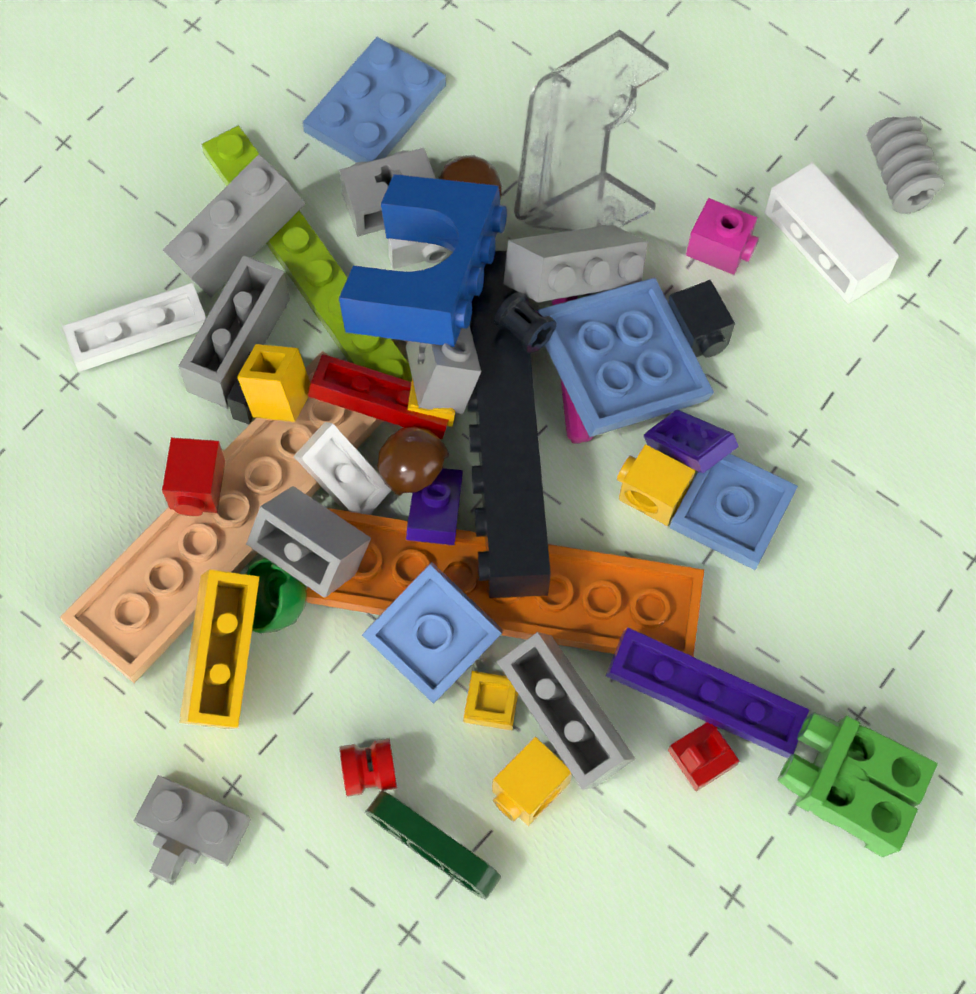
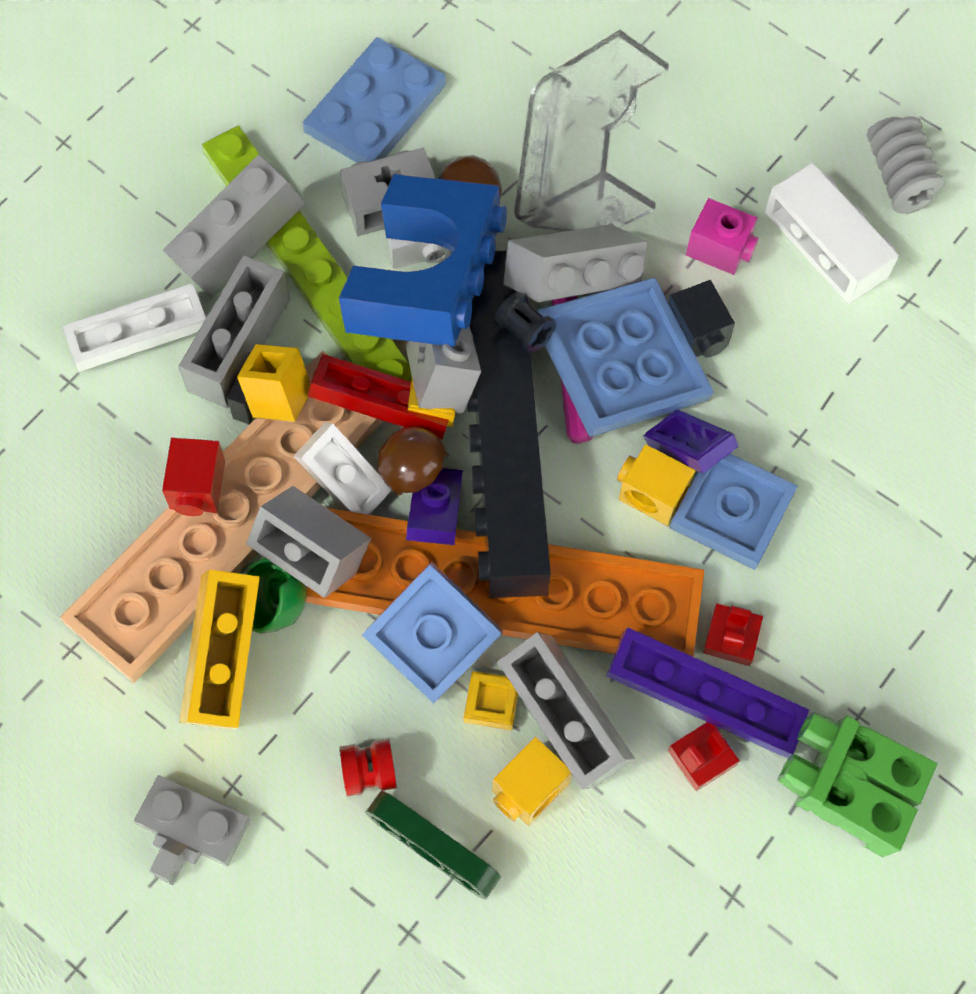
(733, 634): none -> red tile

